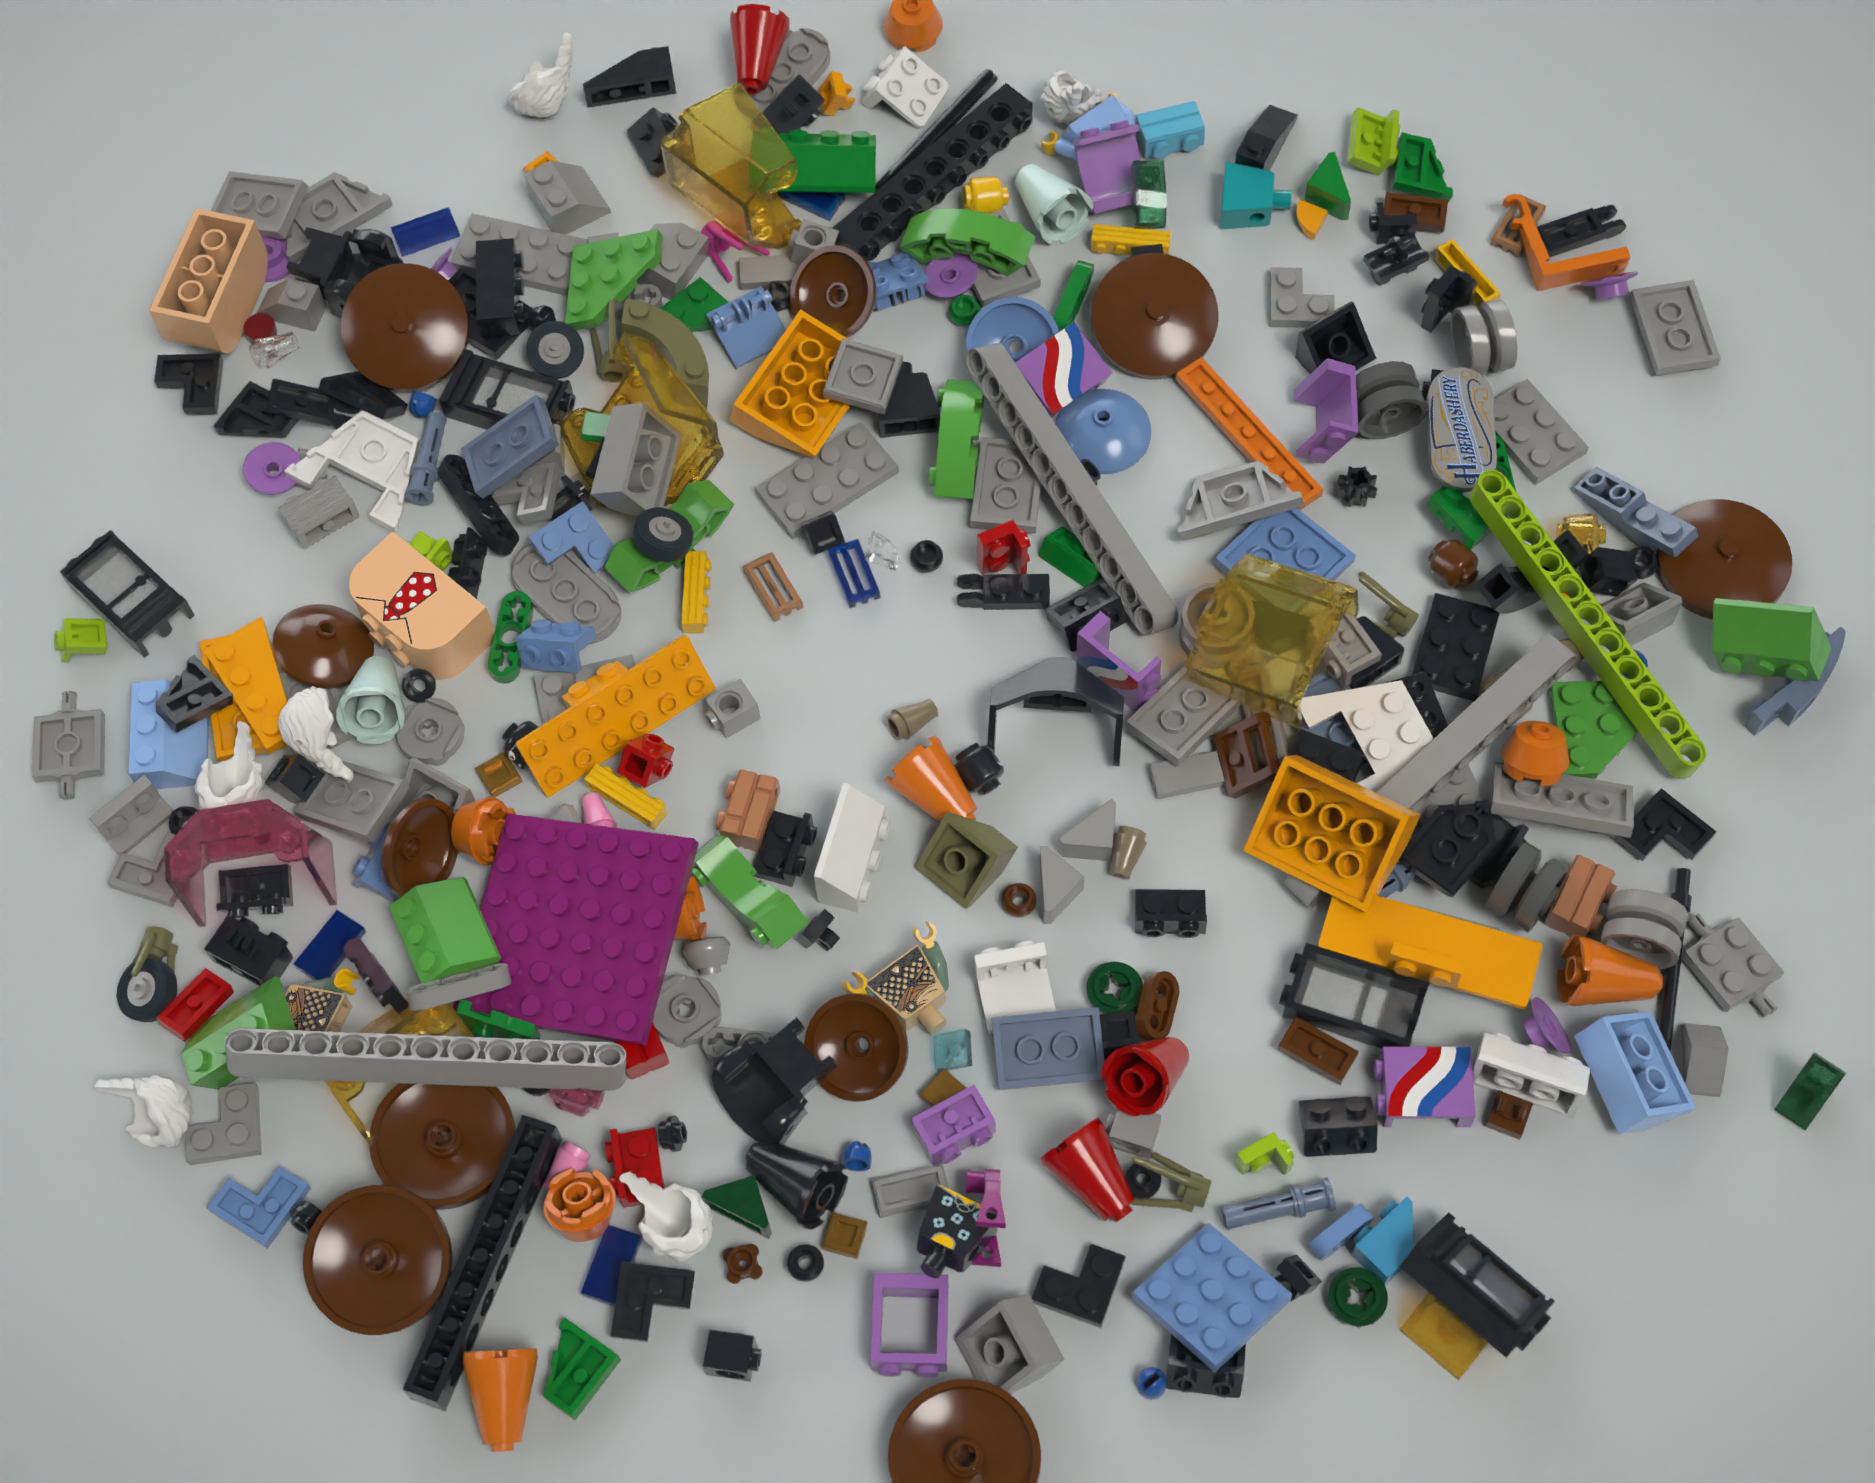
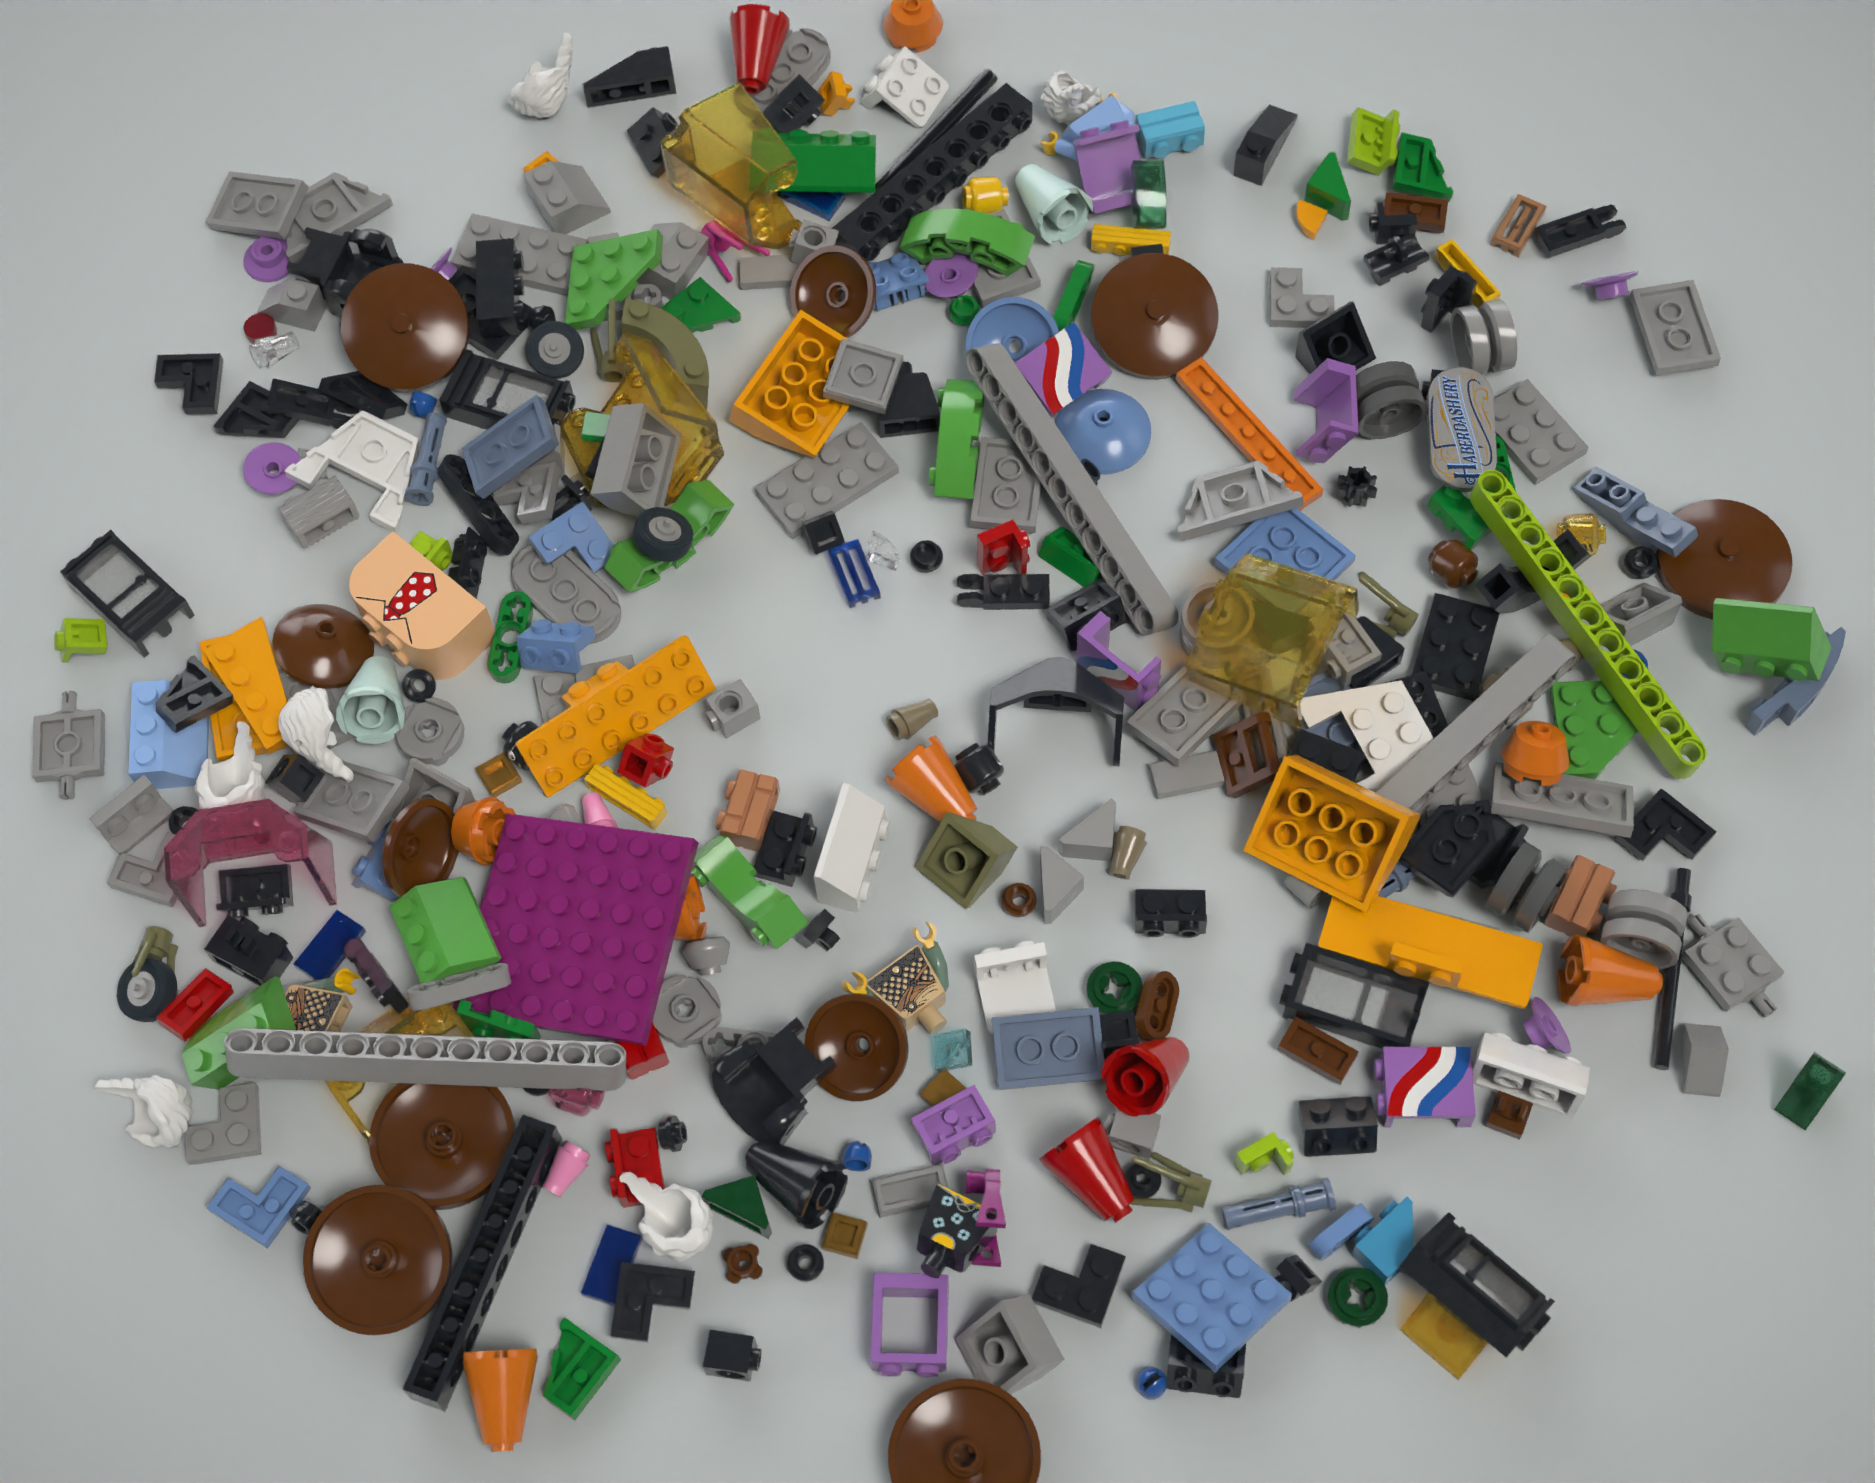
(211, 282): light nougat brick -> none
(425, 231): clear blue tile -> none
(579, 1204): orange cone -> none
(694, 592): yellow piece -> none
(747, 326): medium blue hinge -> none
(780, 294): black plate -> none
(785, 607): medium nougat tile -> none
(1250, 197): teal torso -> none
(1566, 271): orange hinge -> none
(1608, 571): black brick -> none
(1634, 1071): light blue slope -> none

